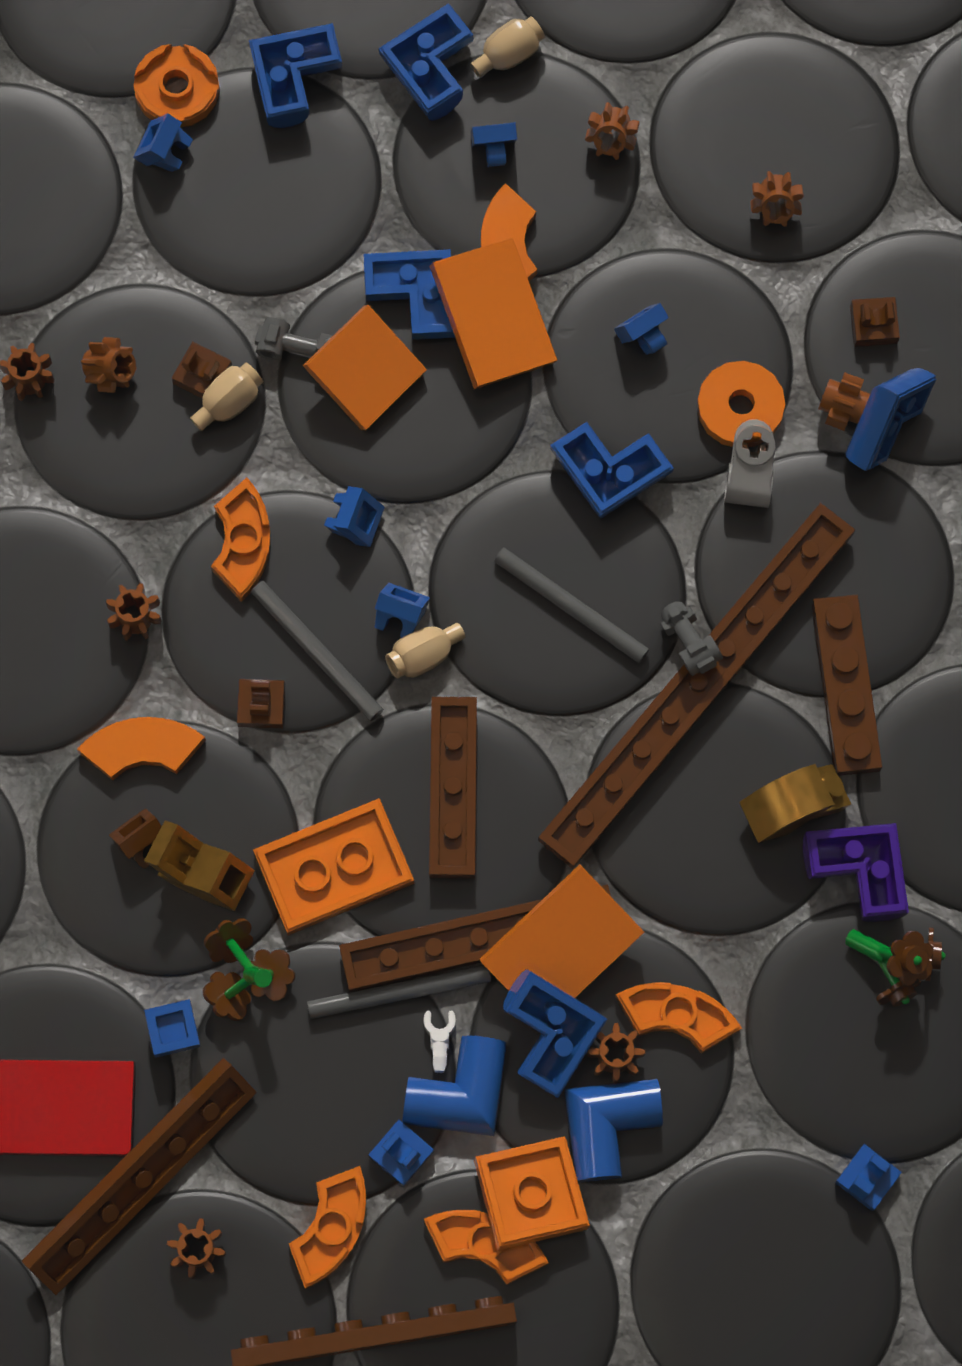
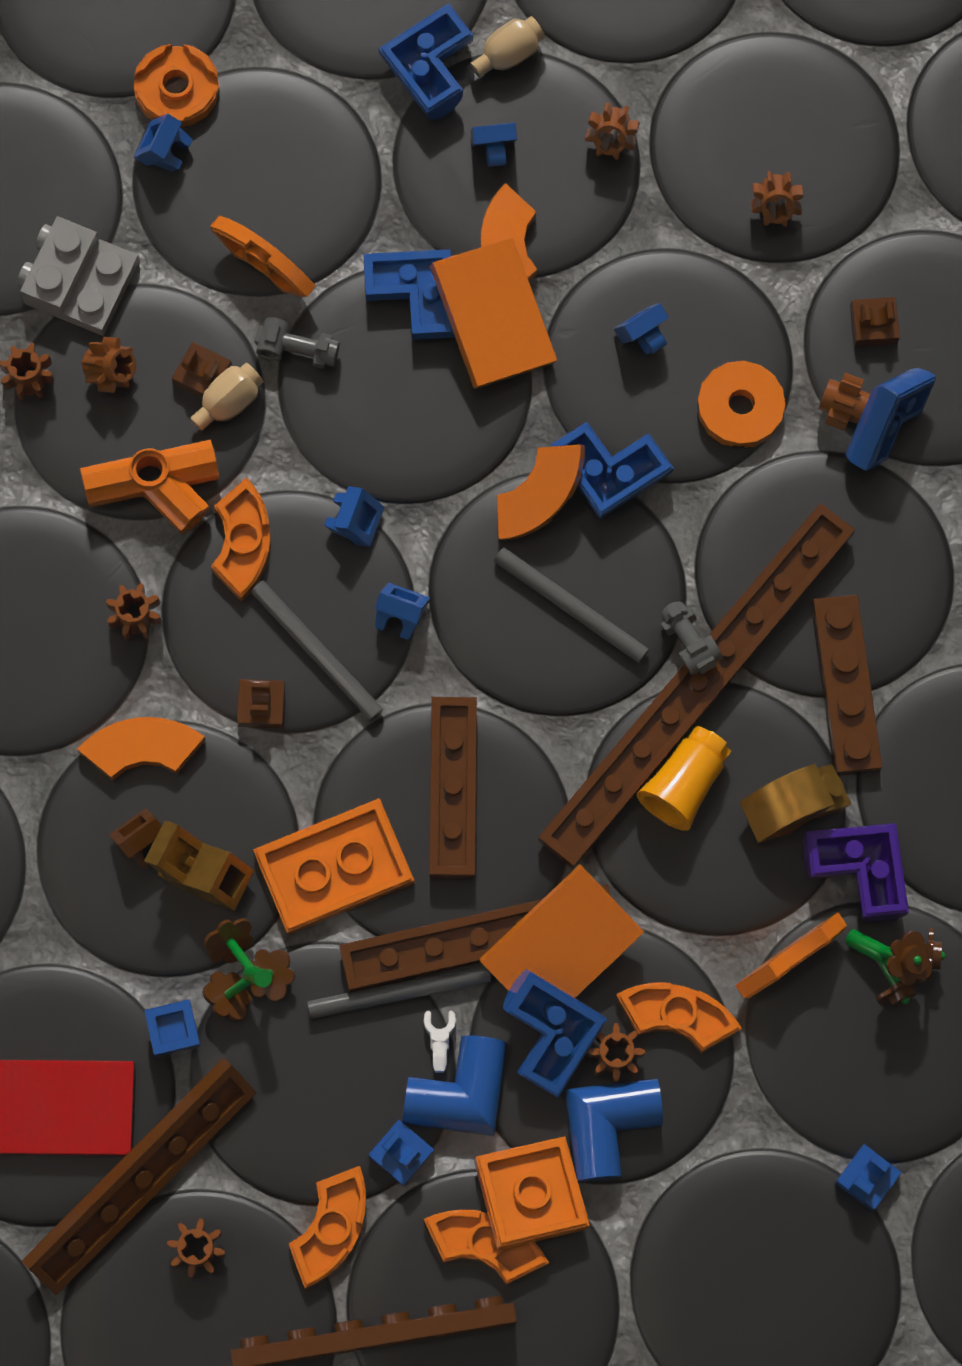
(77, 275): none -> light grey plate
(169, 493): none -> orange piece
(262, 256): none -> orange tile
(281, 64): blue brick -> none
(364, 367): orange tile -> none
(422, 650): tan plant -> none
(543, 493): none -> orange tile
(685, 779): none -> light orange plant
(751, 473): light grey piece -> none
(791, 956): none -> orange tile

